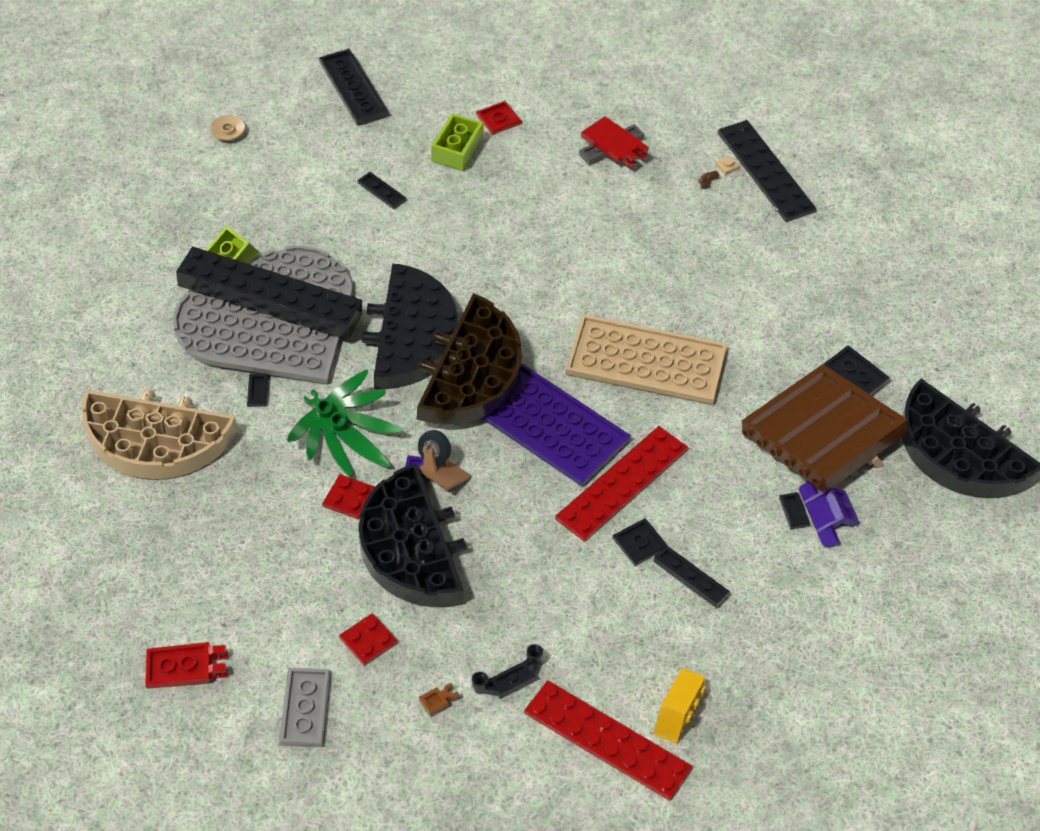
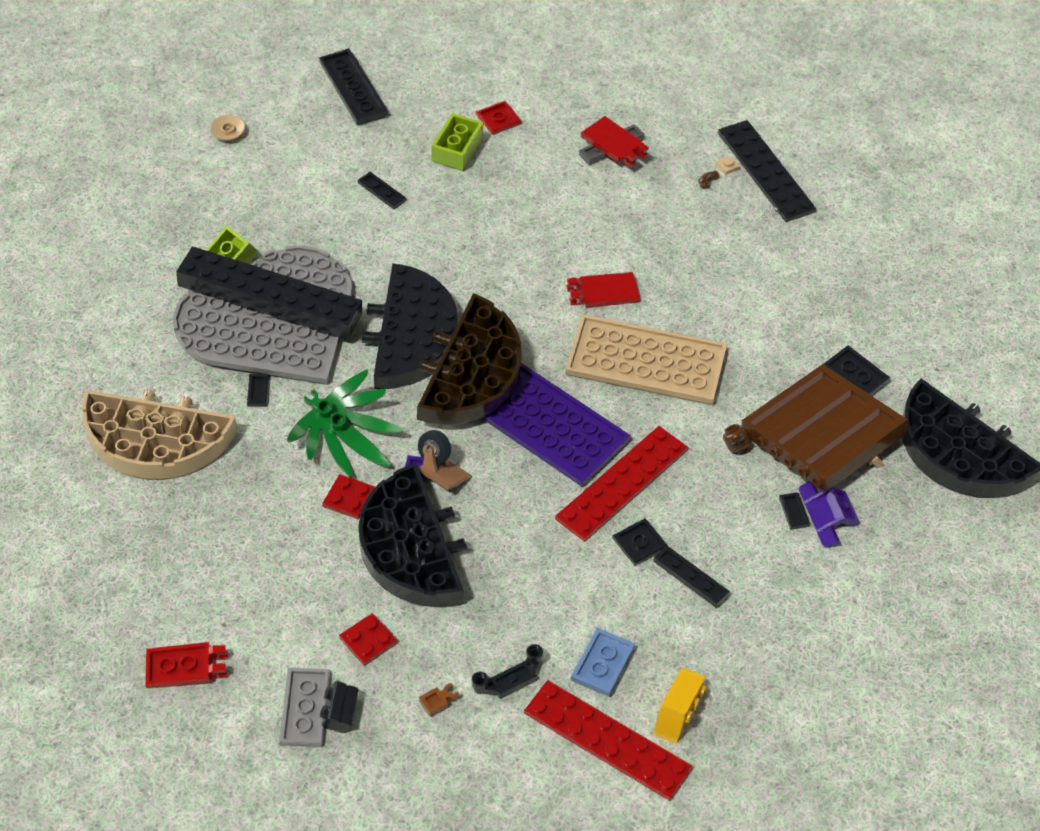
(339, 706): none -> black brick
(603, 290): none -> red tile
(603, 662): none -> medium blue plate
(736, 438): none -> reddish brown head

